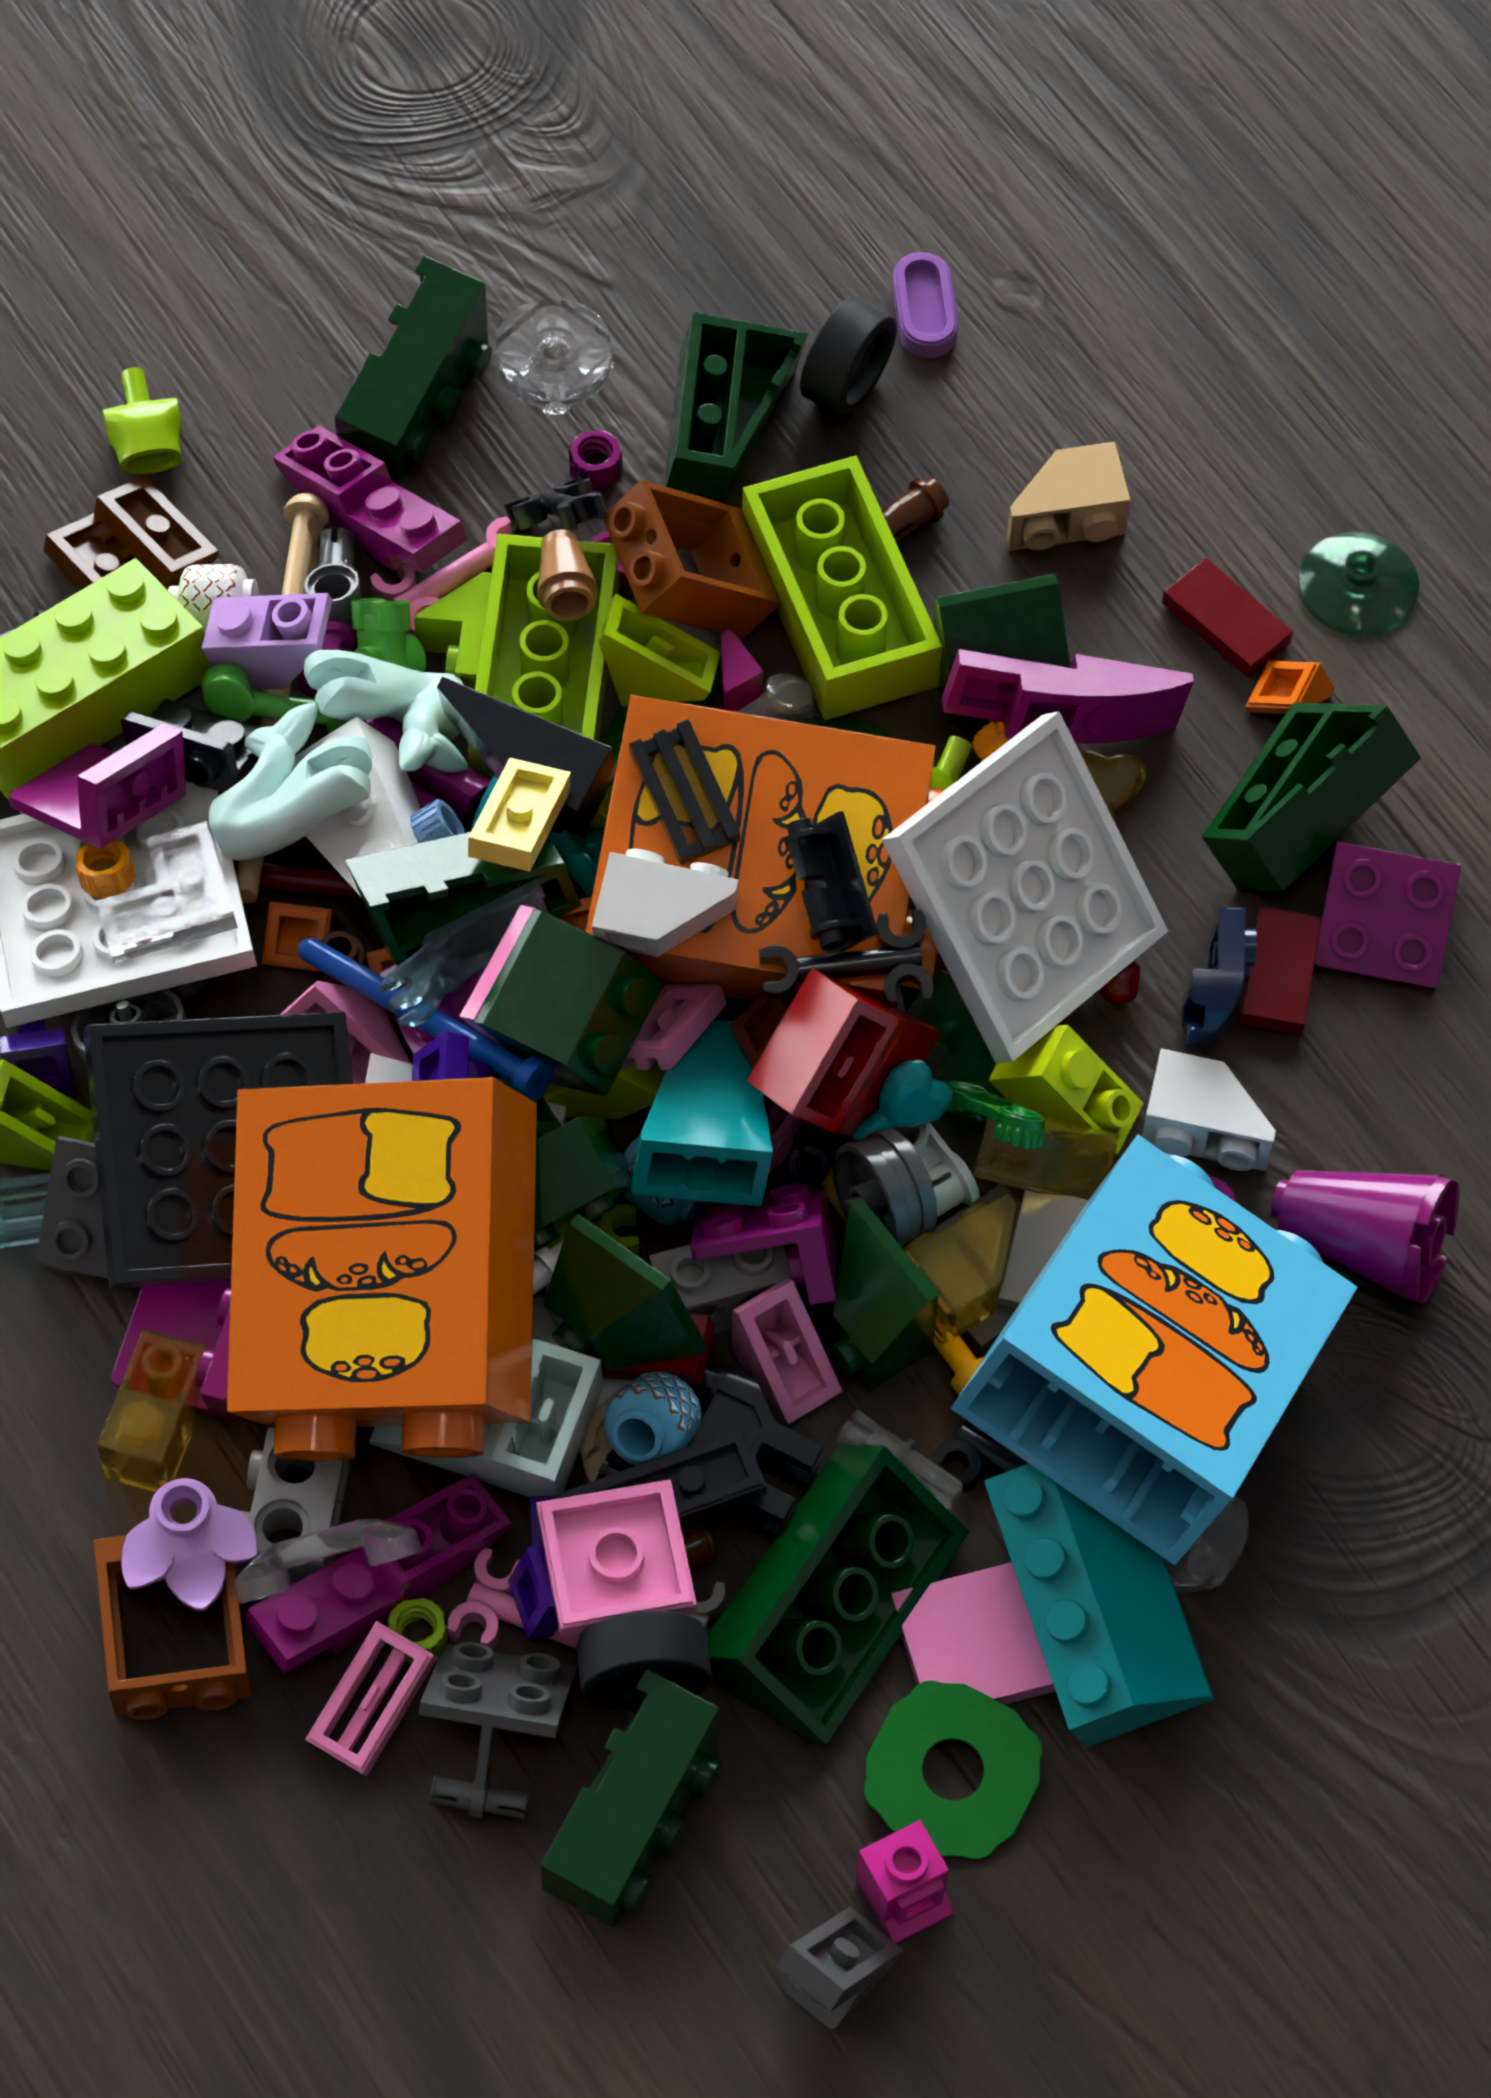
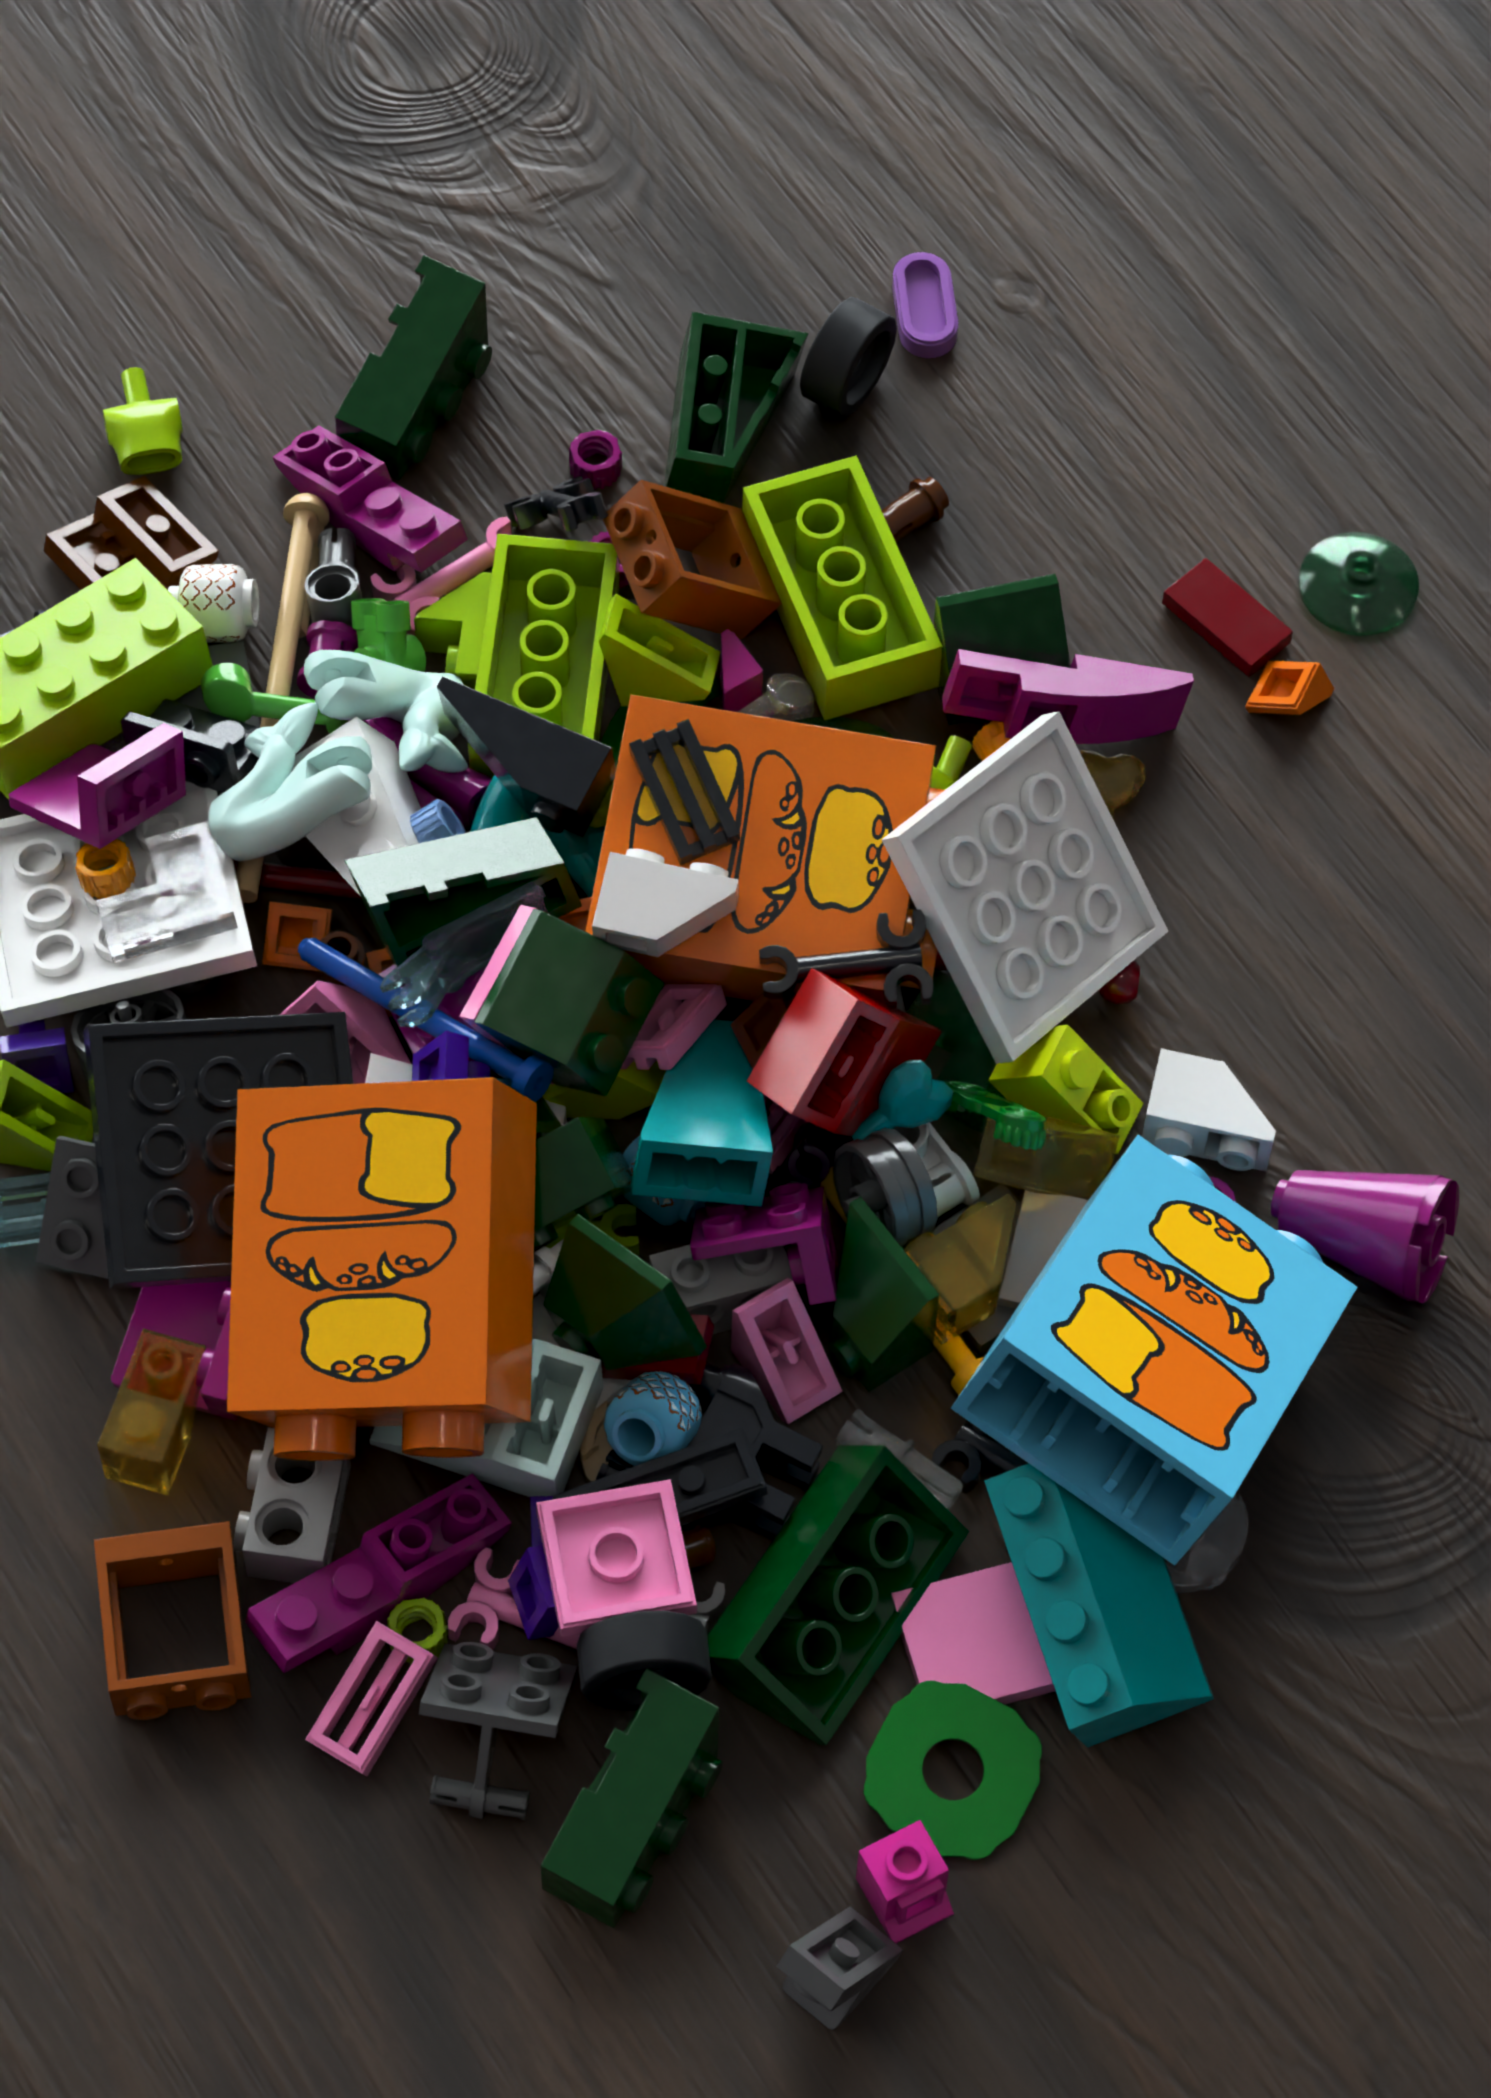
(187, 1554): lavender plate -> none
(267, 634): lavender slope -> none
(381, 1539): clear bar -> none
(519, 814): light yellow plate -> none
(560, 382): clear plate -> none
(565, 579): medium nougat cone -> none
(836, 891): black hinge -> none
(1071, 500): tan slope -> none
(1215, 990): dark blue slope -> none
(1282, 971): dark red tile -> none
(1307, 790): dark green wedge -> none
(1387, 914): magenta bracket -> none

